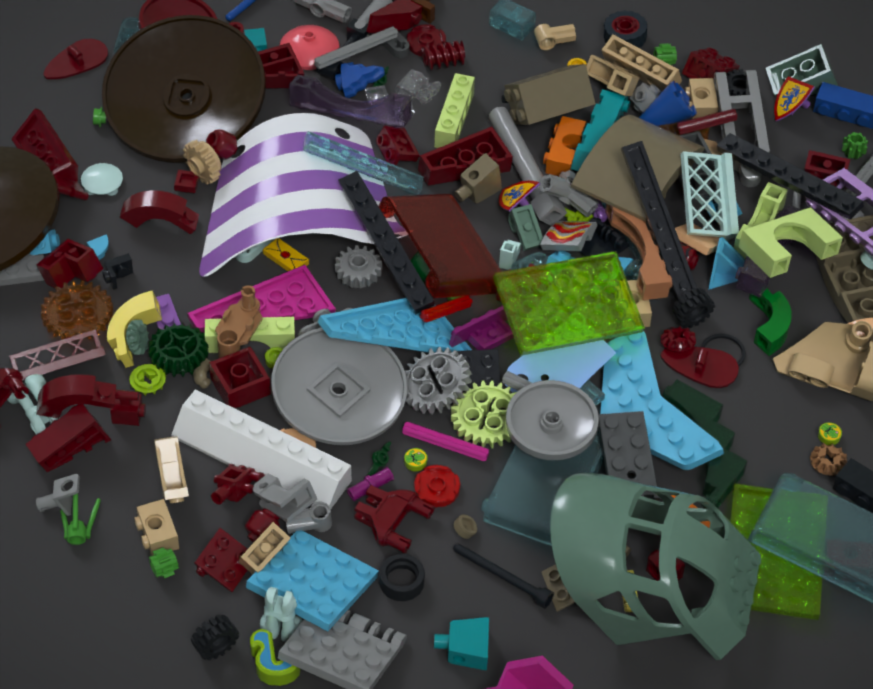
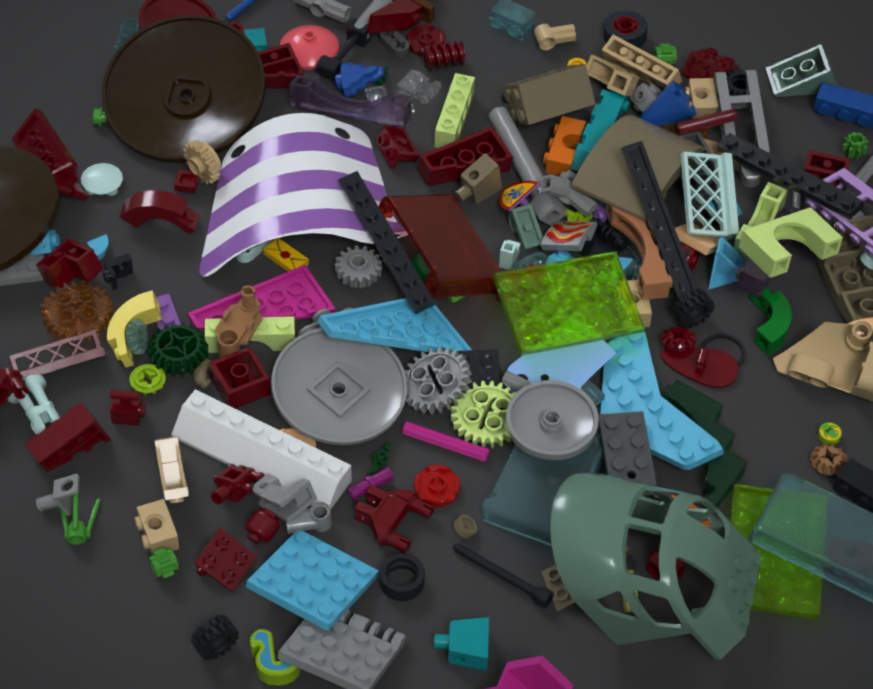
(74, 390): dark red arch -> none
(77, 59): dark red shield -> none
(223, 143): dark red head -> none
(264, 549): tan brick -> none
(271, 356): lime tile -> none
(278, 610): light aqua piece -> none
(355, 47): light grey axle -> none
(362, 163): clear light blue plate -> none
(415, 459): tile -> none
(445, 308): red axle -> none
(484, 331): magenta bracket -> none
(791, 97): shield -> none

